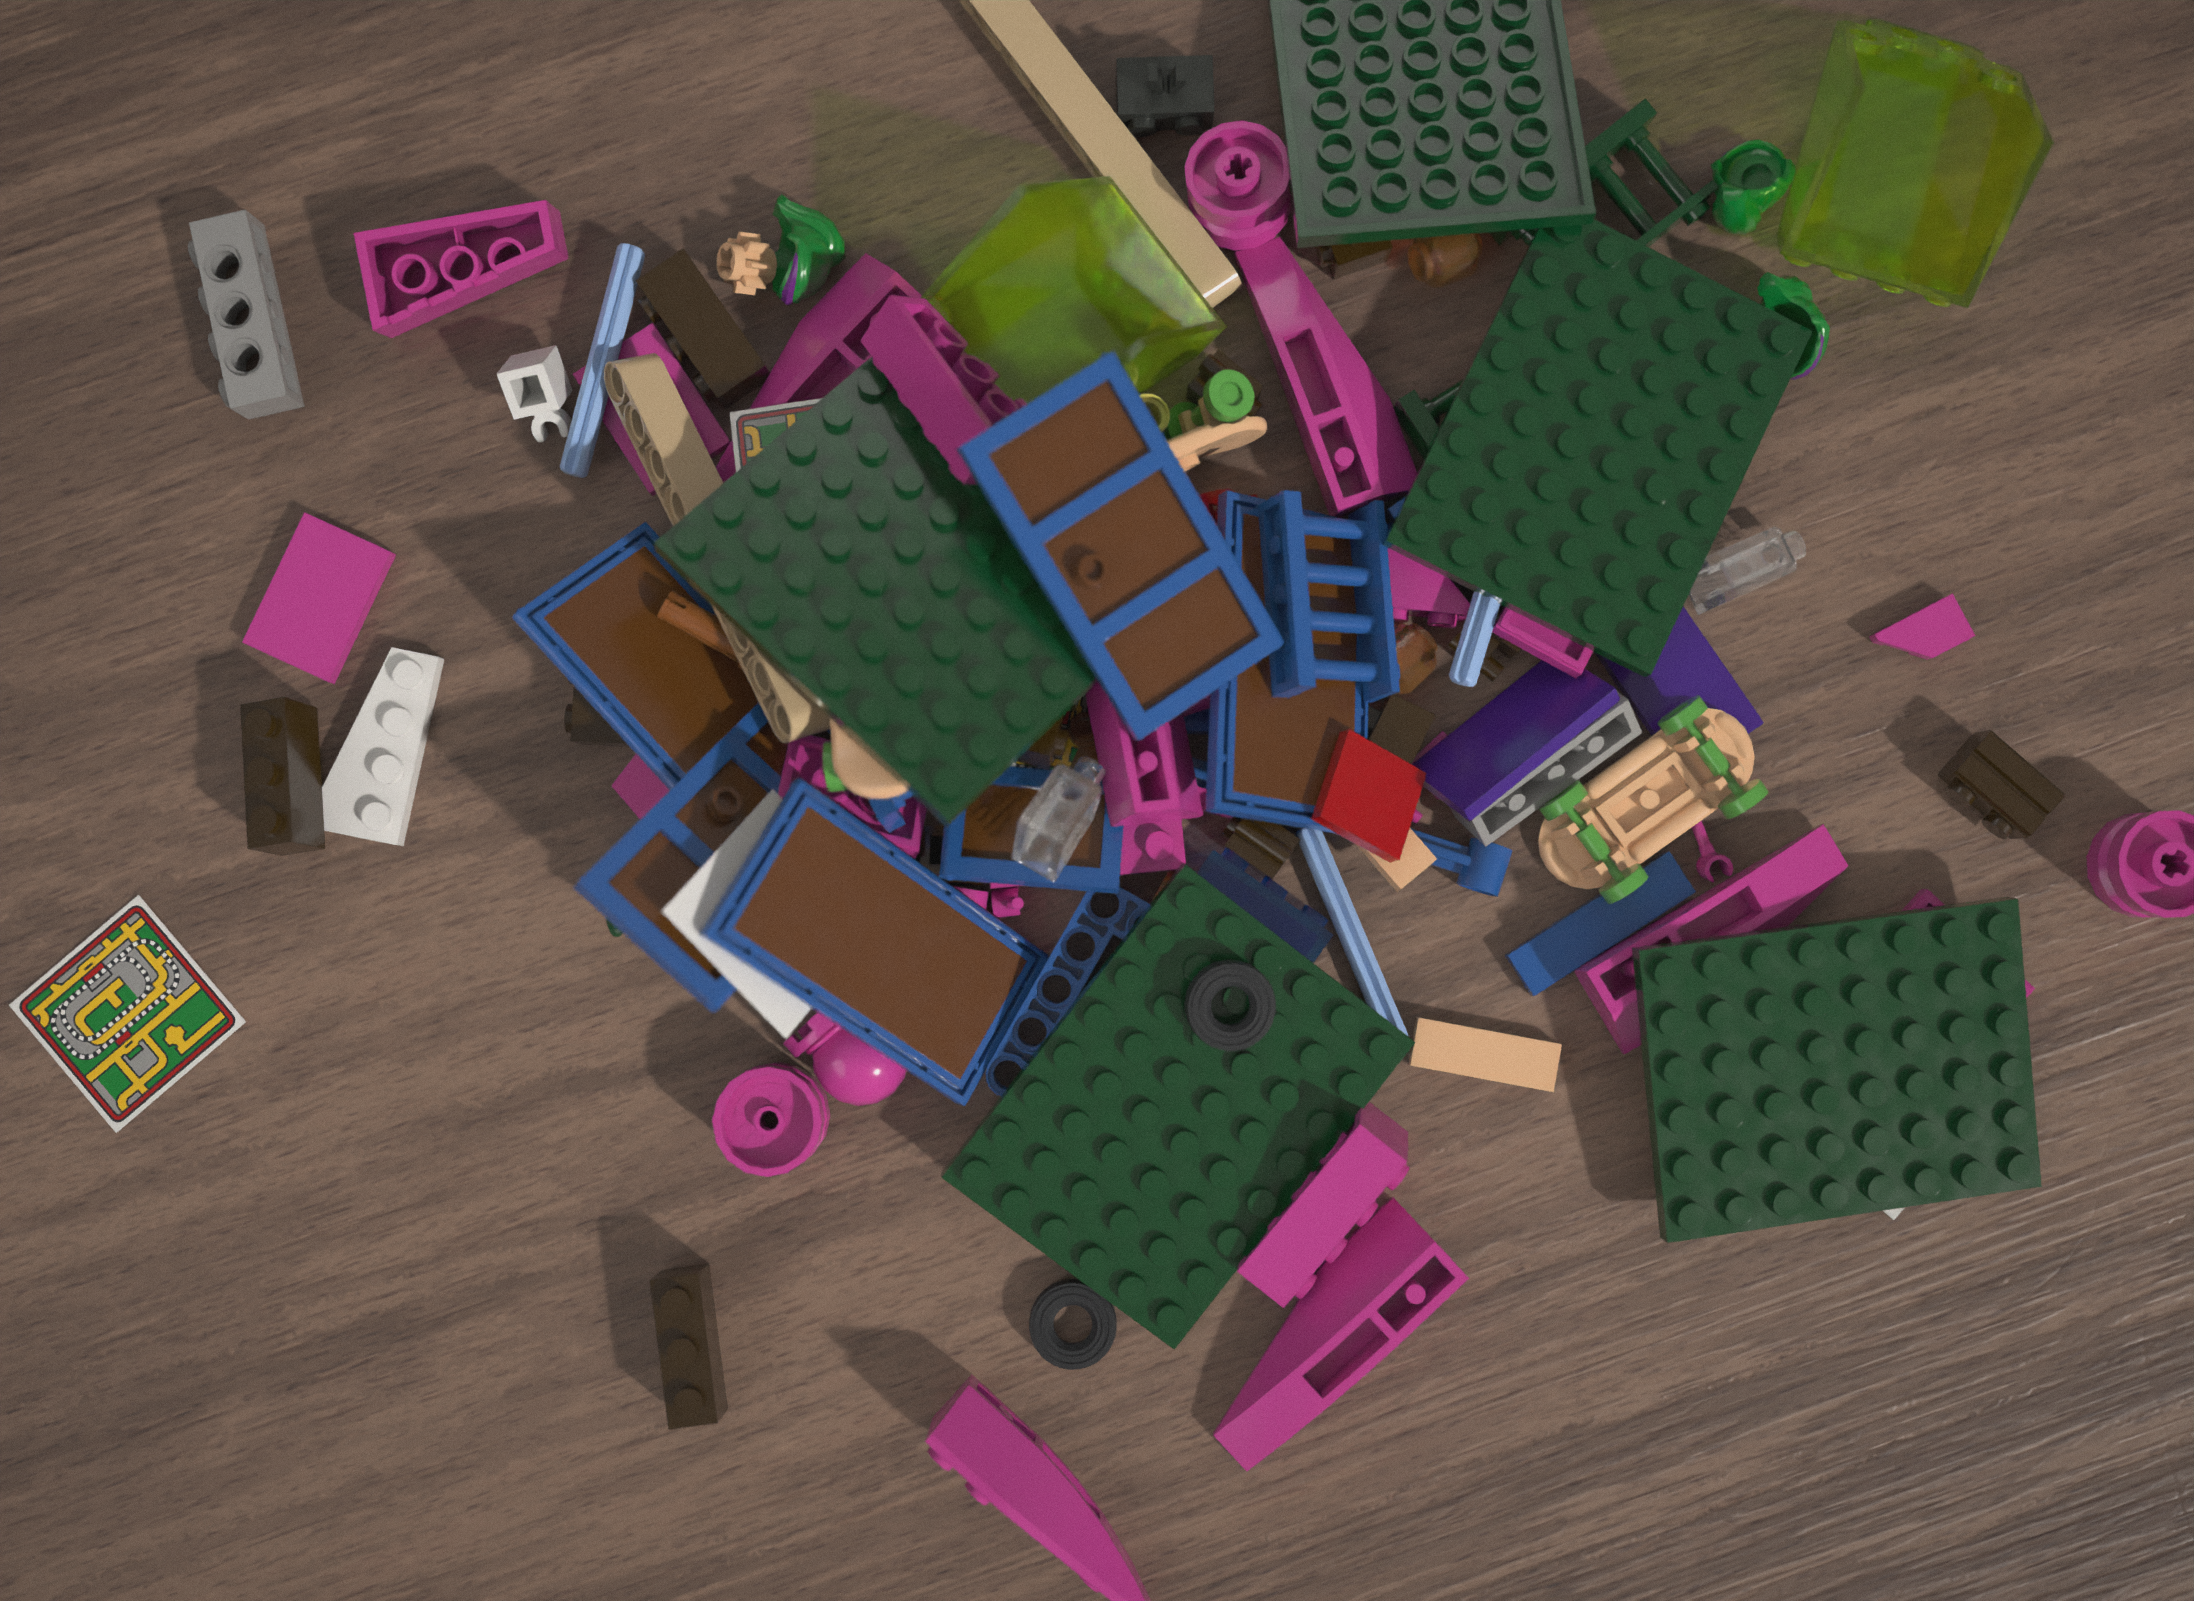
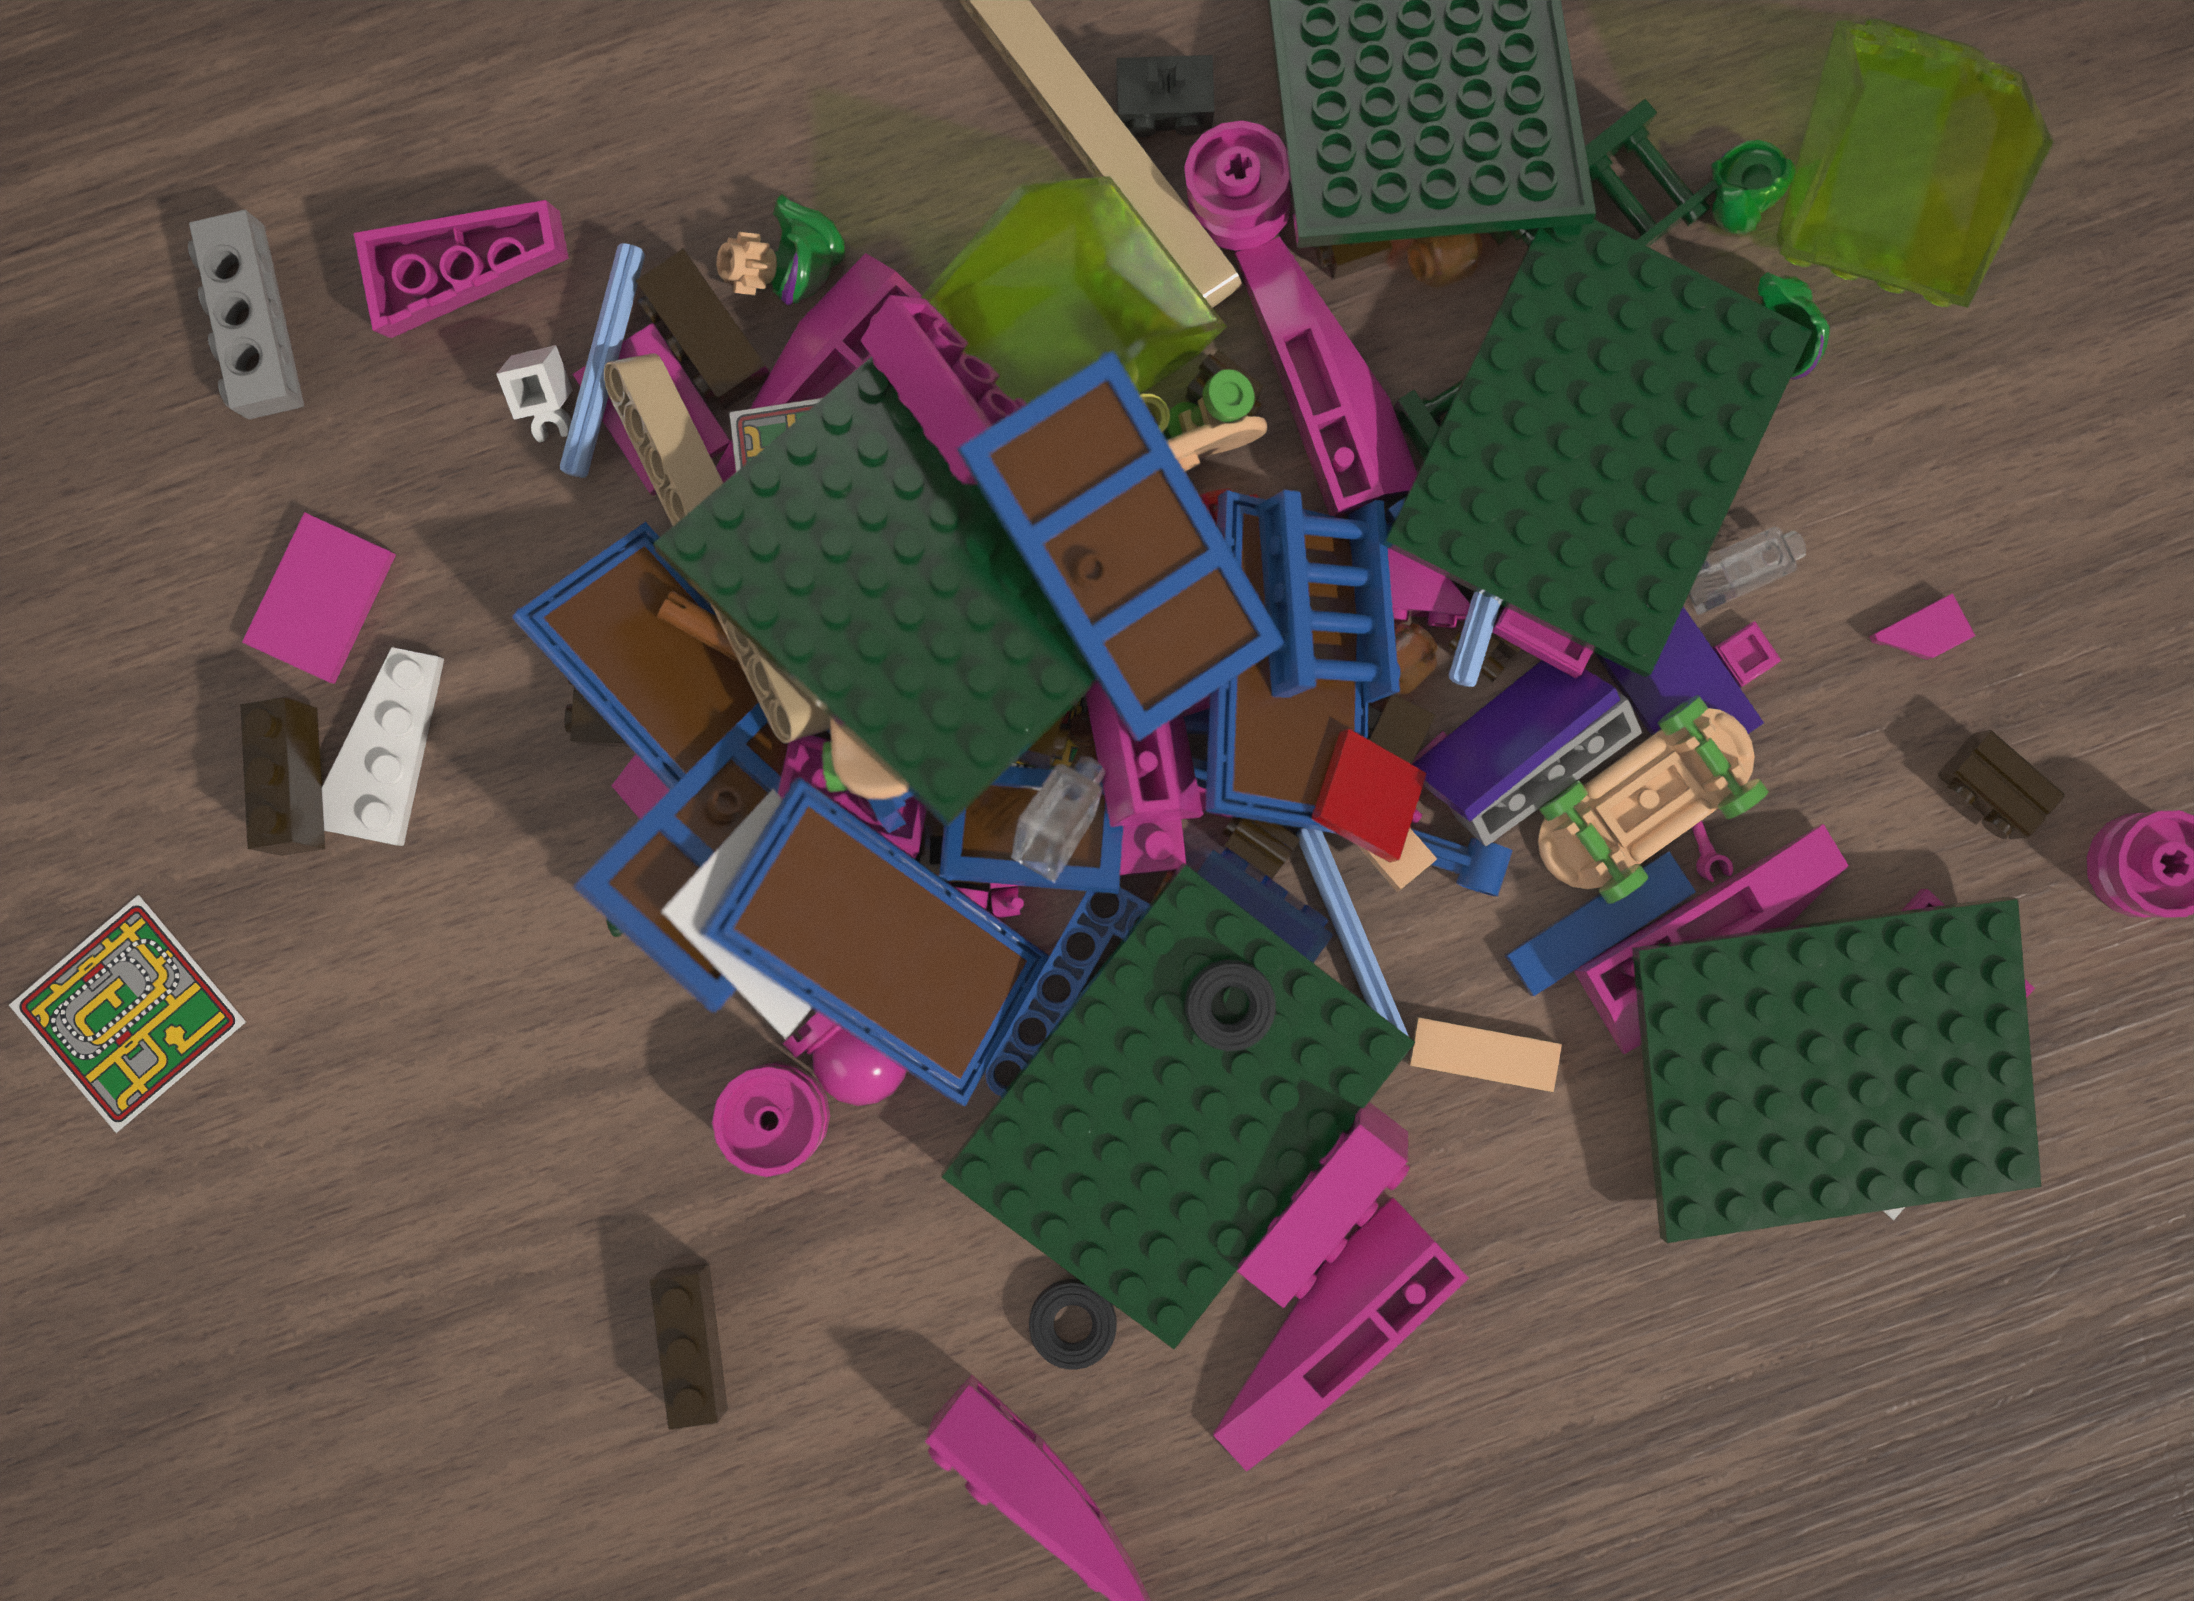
(1747, 654): none -> dark pink tile

